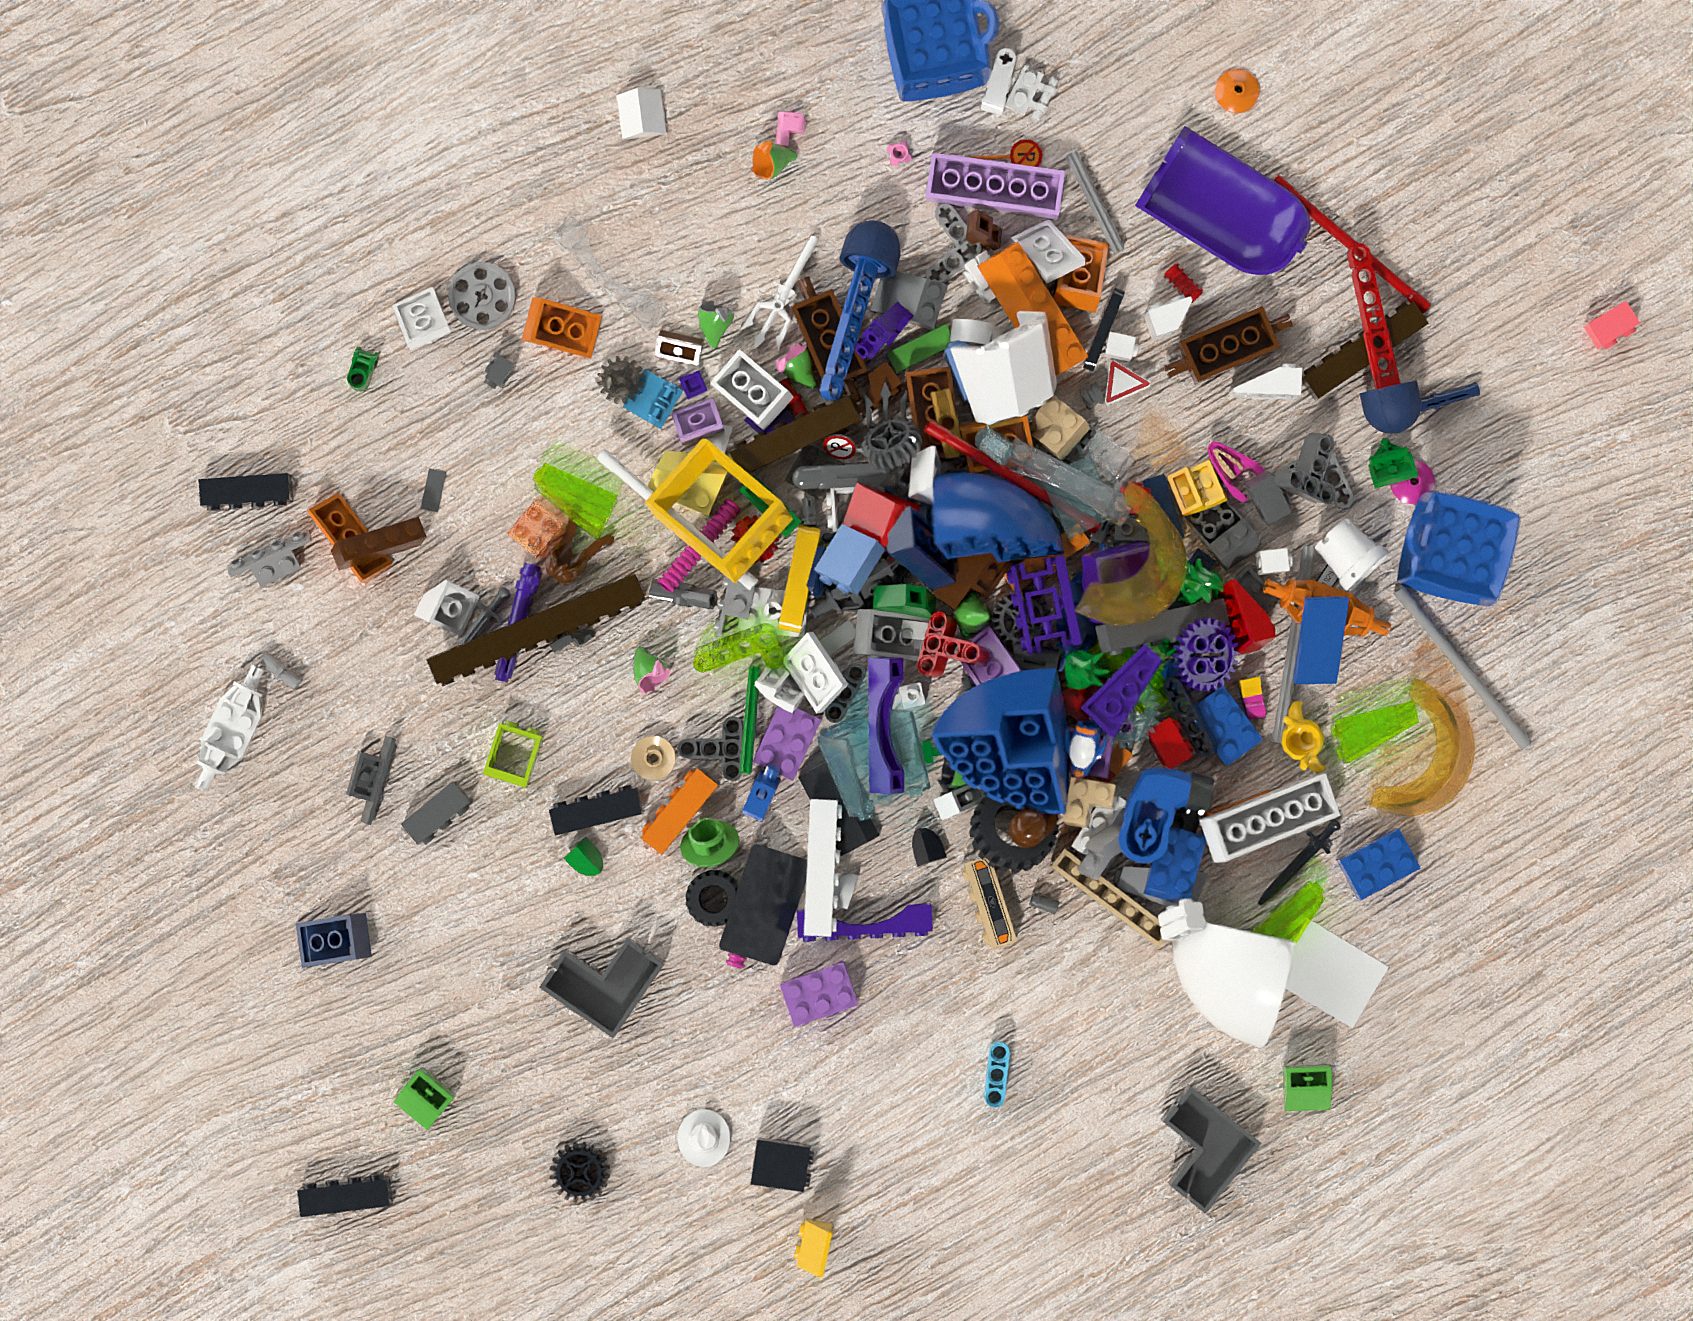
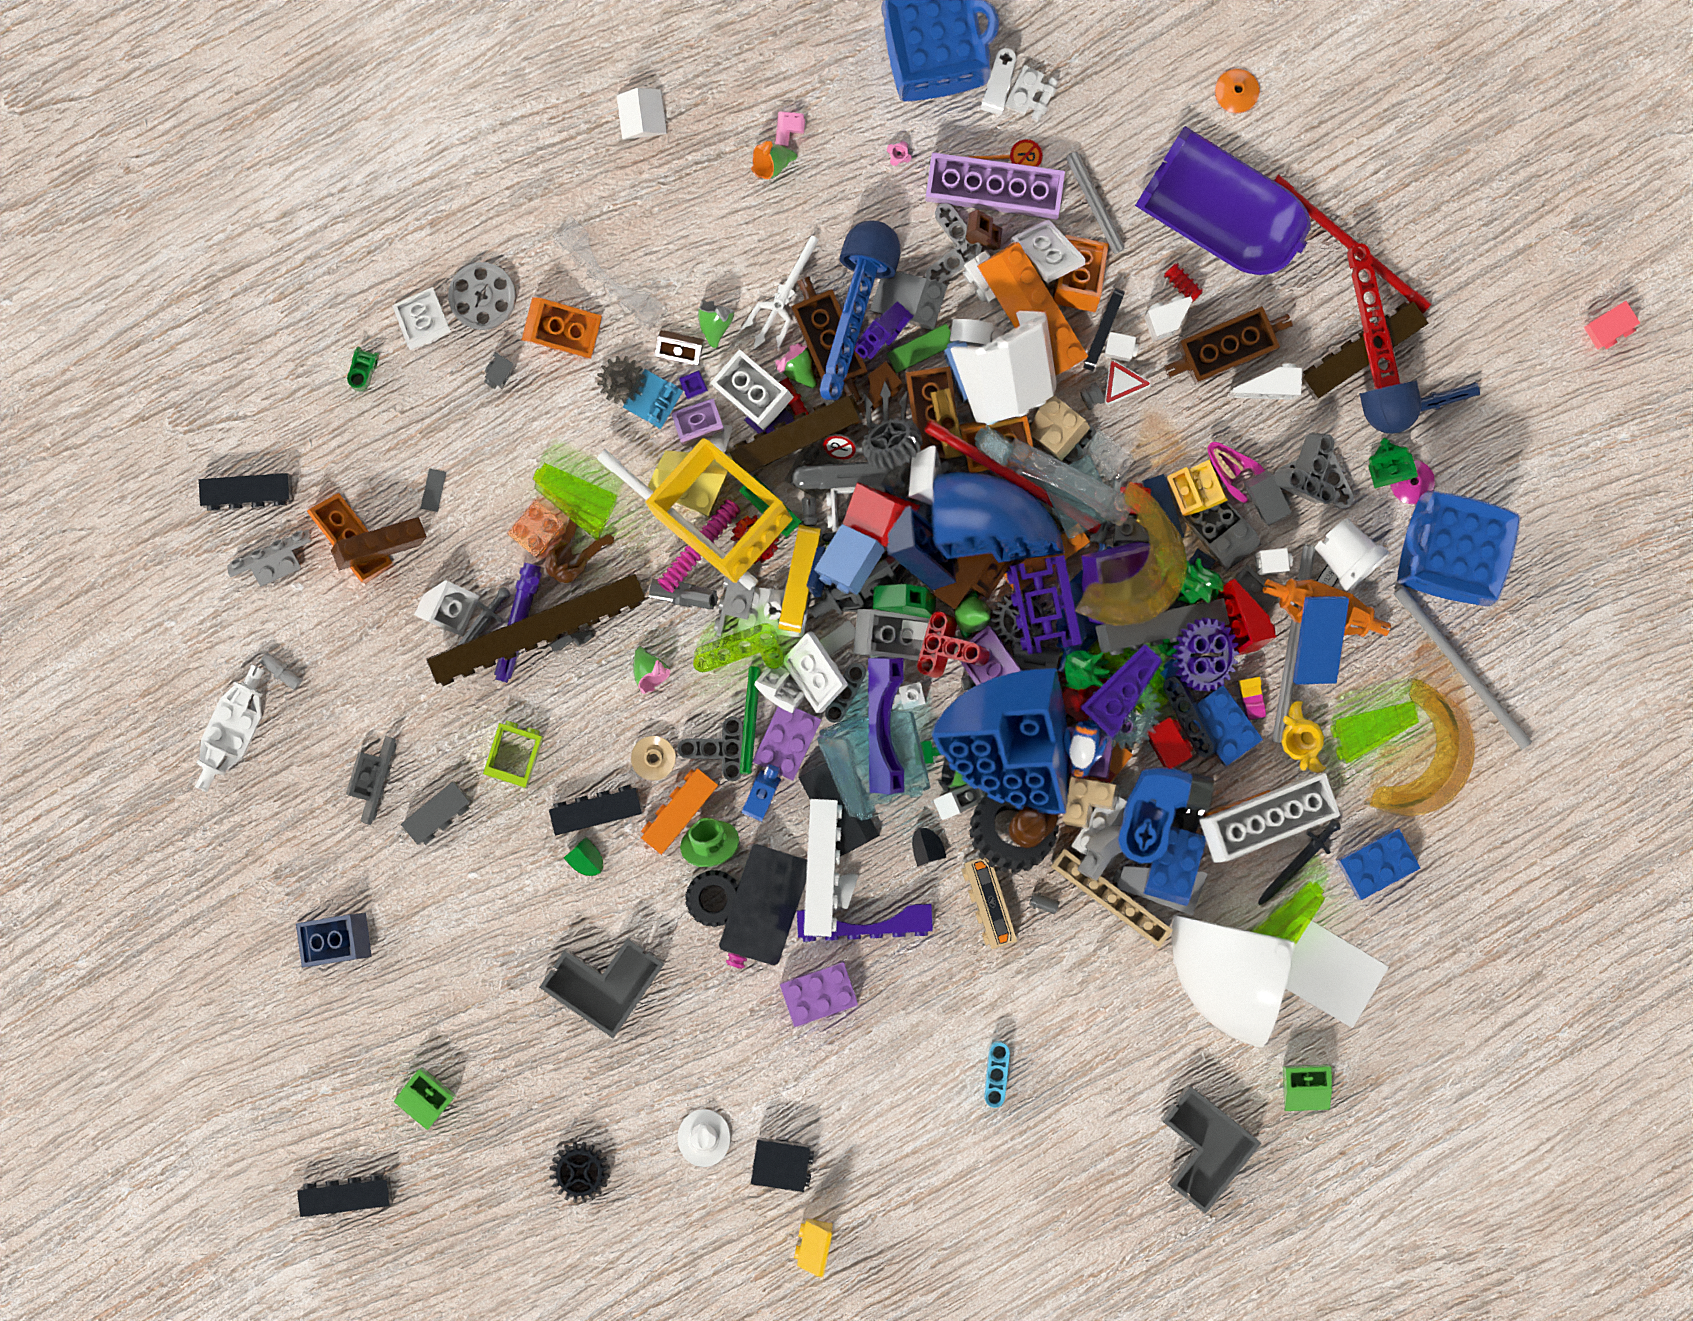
(1181, 920): white brick -> none

